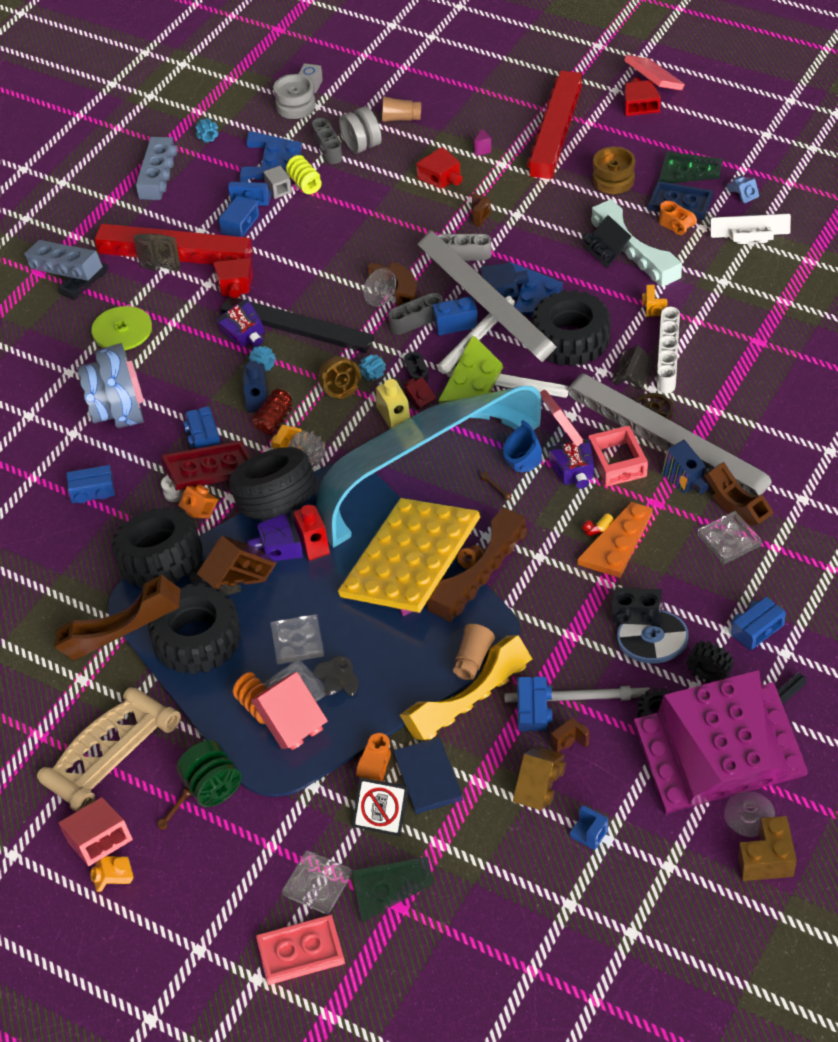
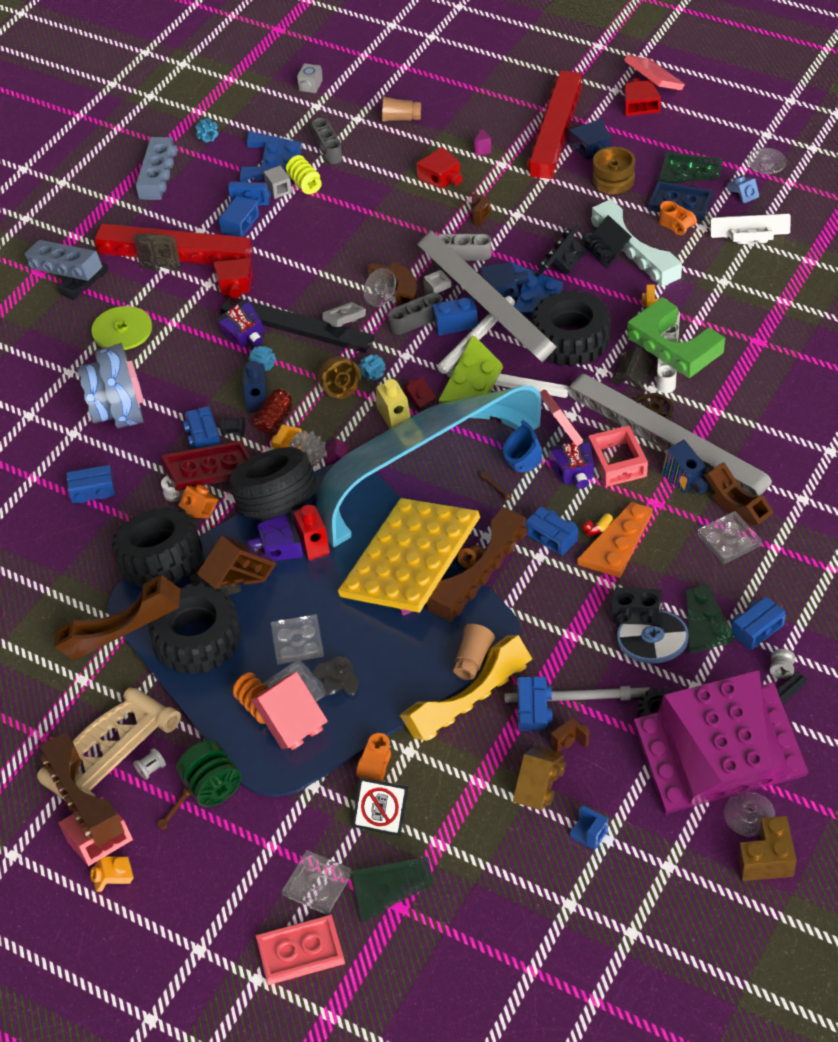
(96, 814): none -> reddish brown arch
(154, 756): none -> light grey bush
(233, 426): none -> black bush
(294, 96): light grey wheel -> none
(336, 451): none -> magenta slope
(344, 314): none -> light grey plate
(360, 130): light grey wheel -> none
(412, 369): black beam -> none
(428, 775): dark blue tile -> none
(436, 282): none -> light grey panel
(552, 530): none -> blue brick
(565, 255): none -> black bracket
(589, 138): none -> dark blue torso
(686, 356): none -> bright green arch
(705, 620): none -> clear green wing
(709, 662): black tyre -> none
(767, 161): none -> clear dish
(782, 663): none -> light grey wheel

